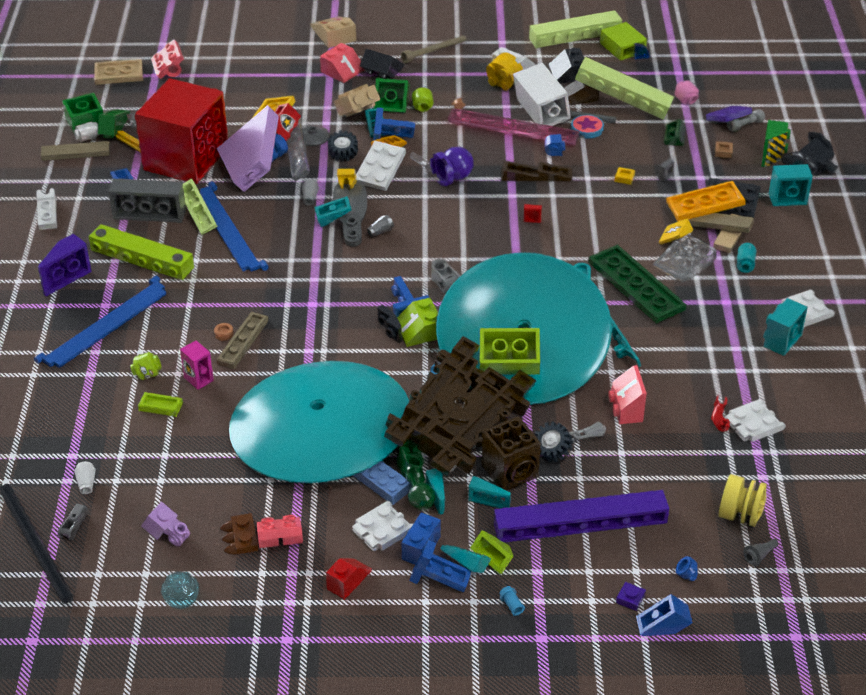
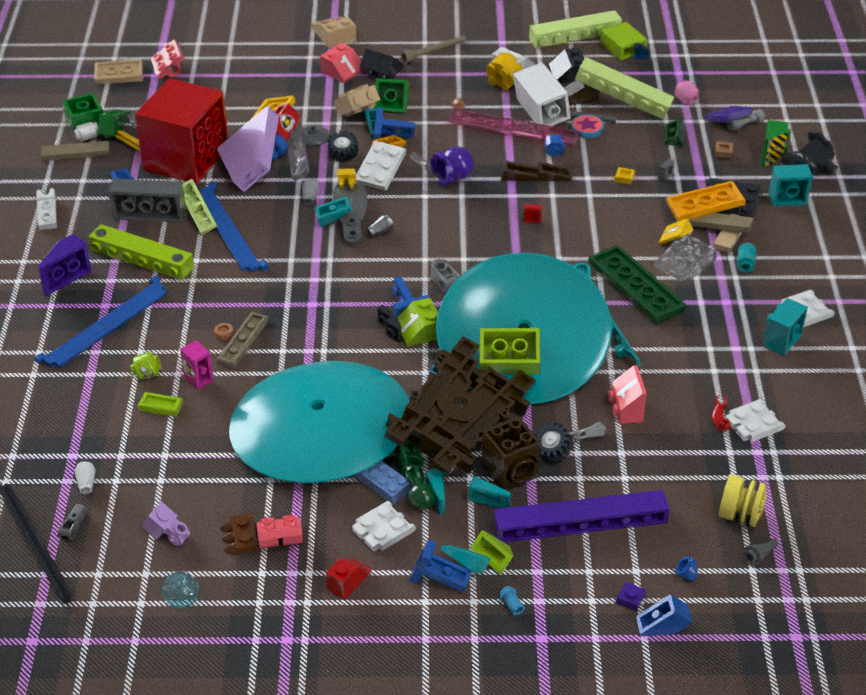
(422, 99): lime head -> none
(422, 530): blue brick -> none

